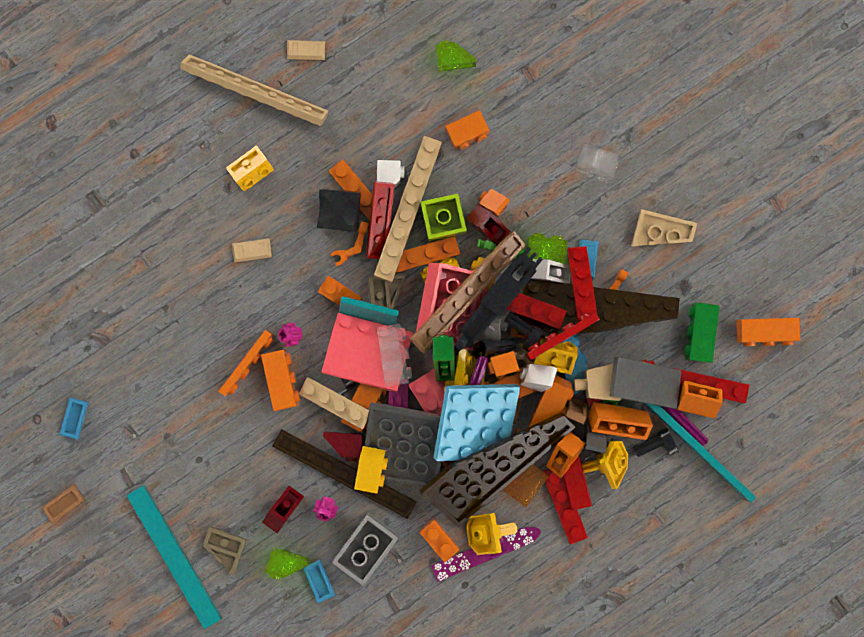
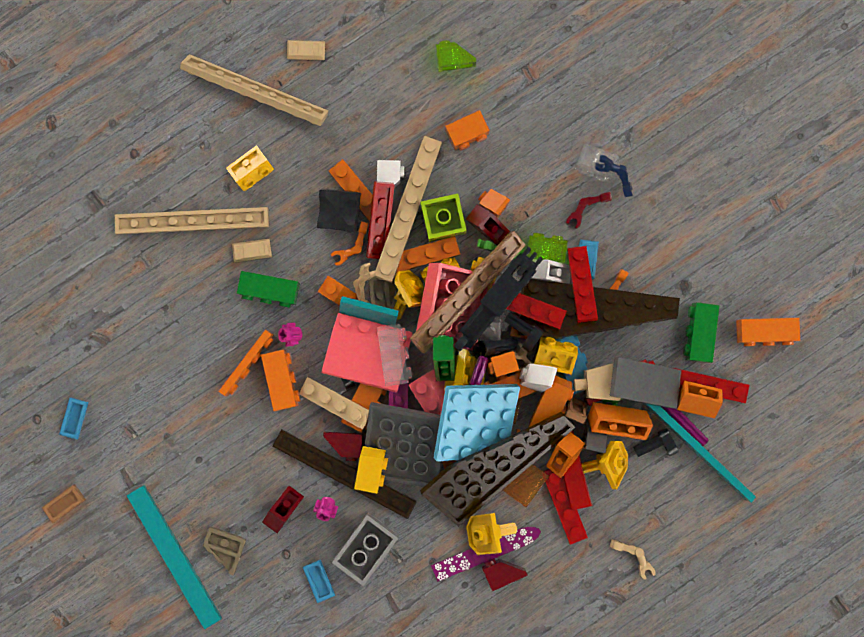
(192, 220): none -> tan plate
(268, 289): none -> green brick
(284, 563): clear neon green slope -> none
(360, 282): none -> tan piece
(409, 291): none -> yellow piece
(439, 539): orange brick -> none
(501, 573): none -> dark red slope
(569, 330): red plate -> none
(577, 215): none -> dark red piece
(620, 170): none -> dark blue piece
(638, 552): none -> tan piece
(662, 229): tan wing -> none

